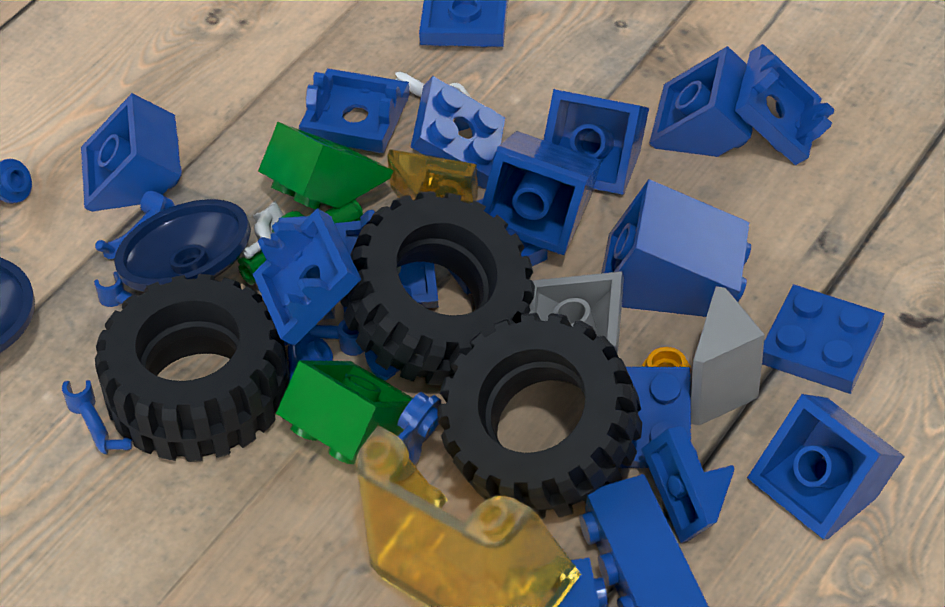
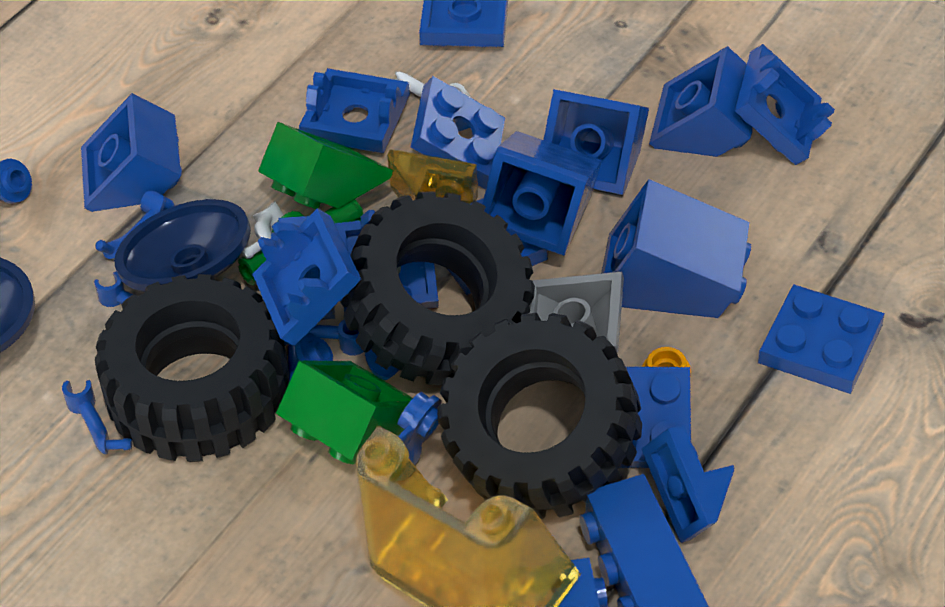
(726, 360): light grey slope -> none
(824, 465): blue slope -> none

